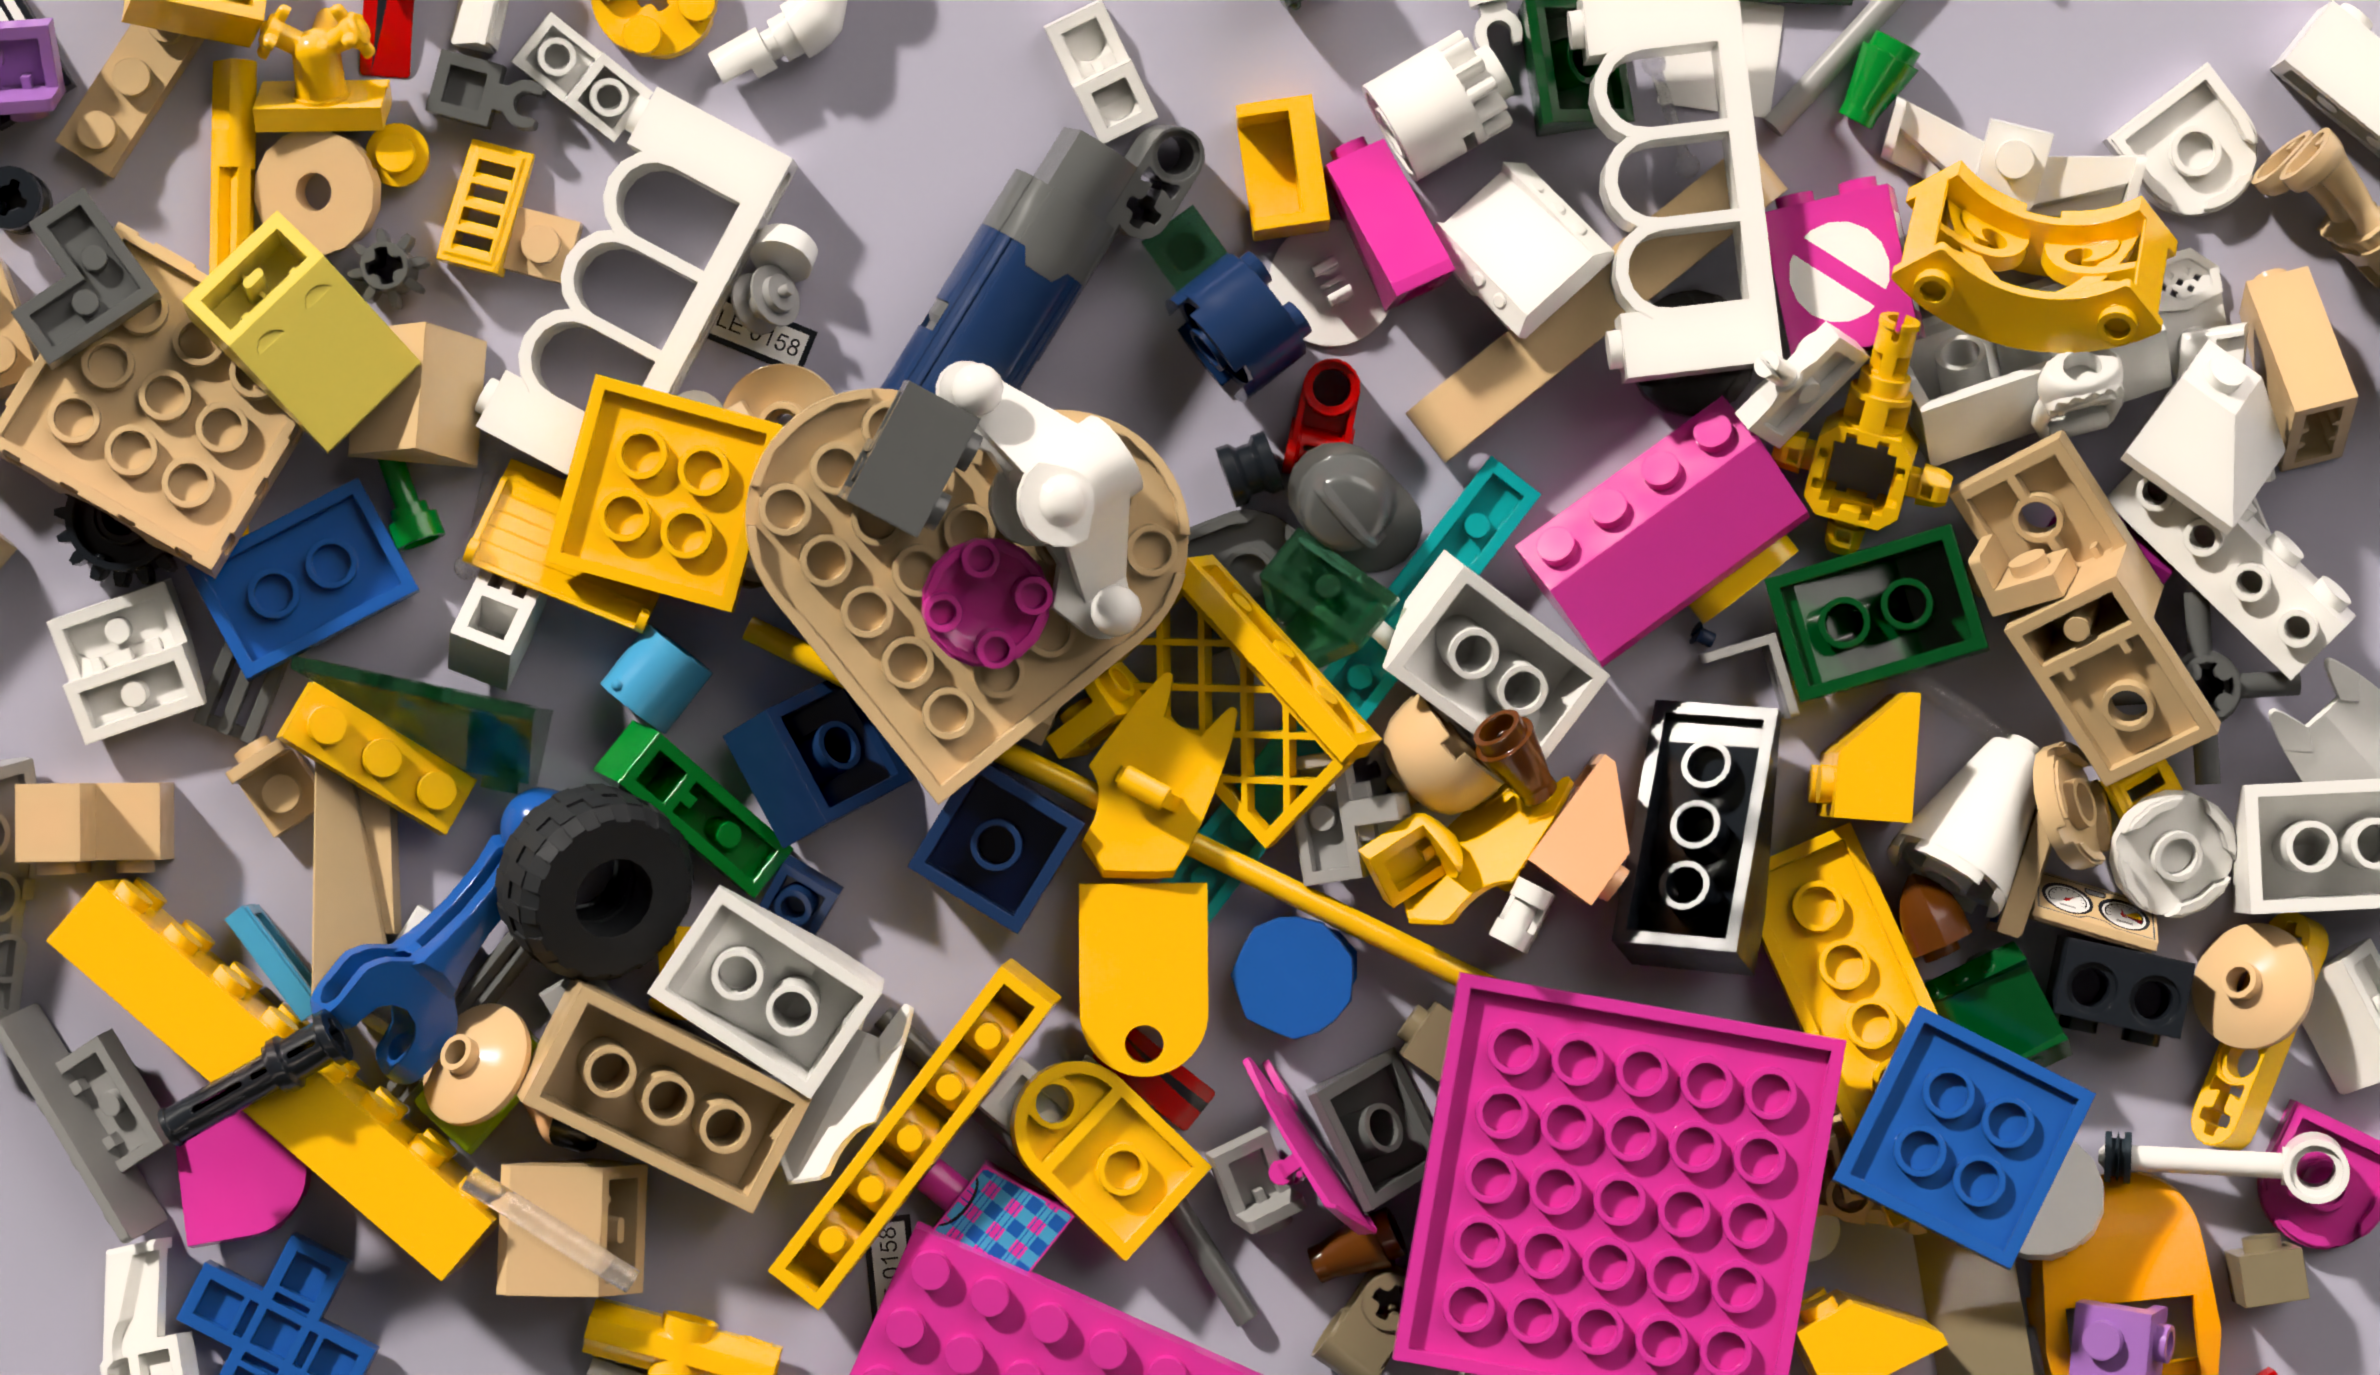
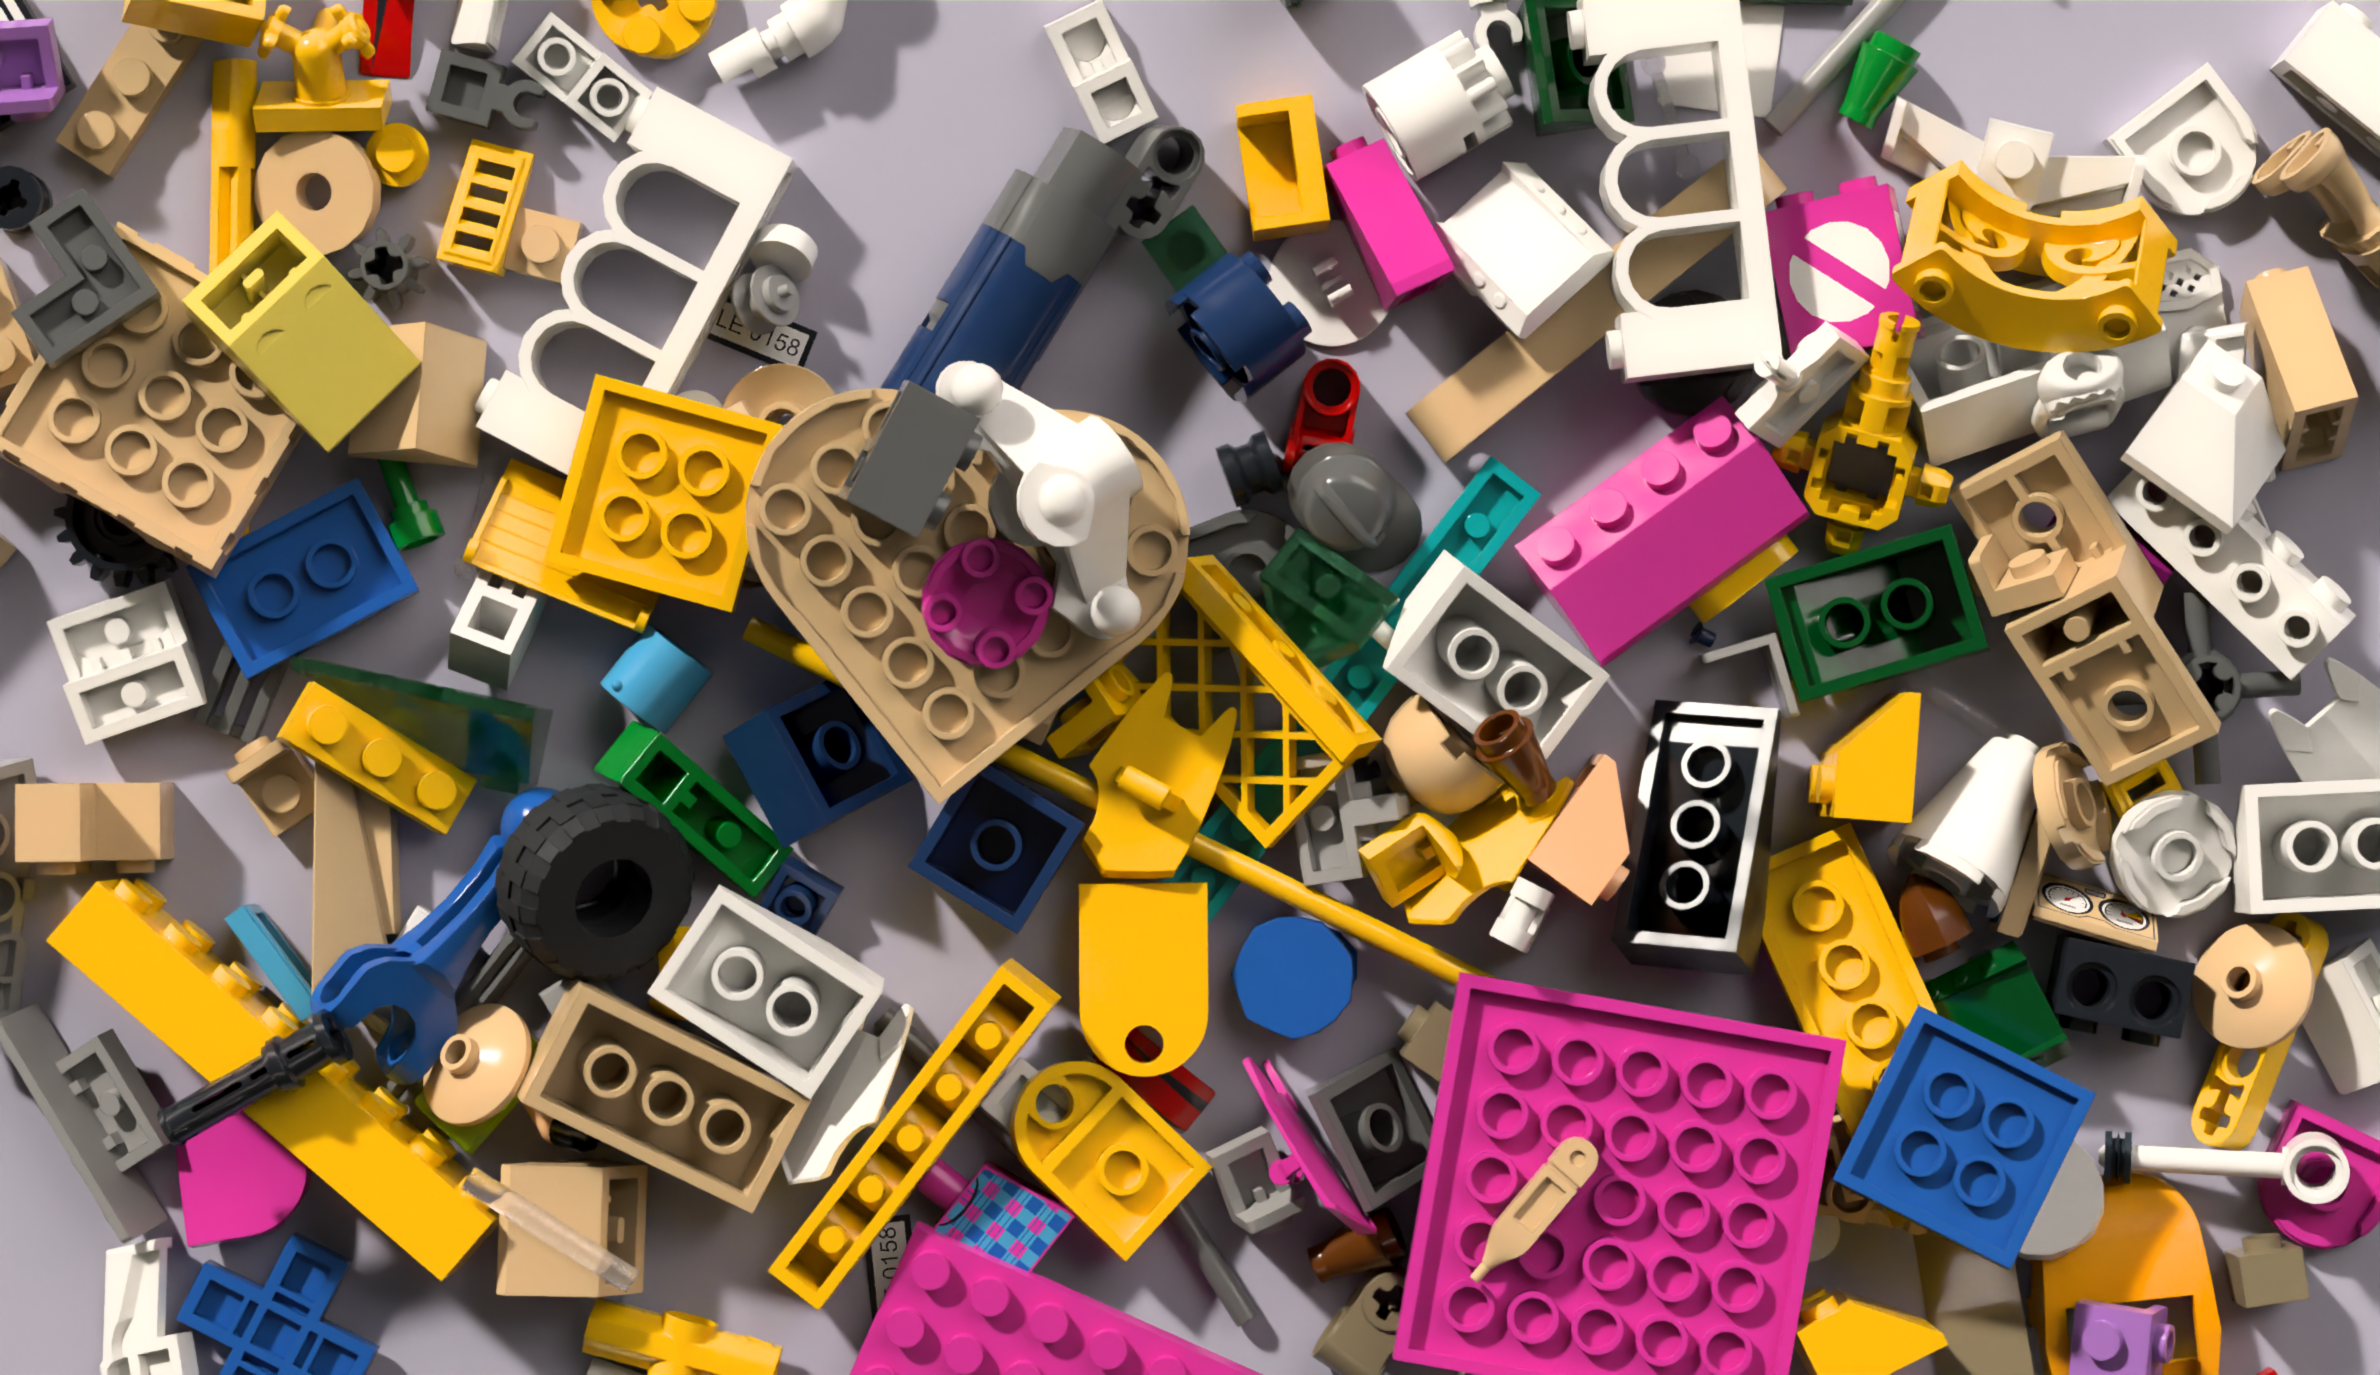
(1538, 1203): none -> tan piece

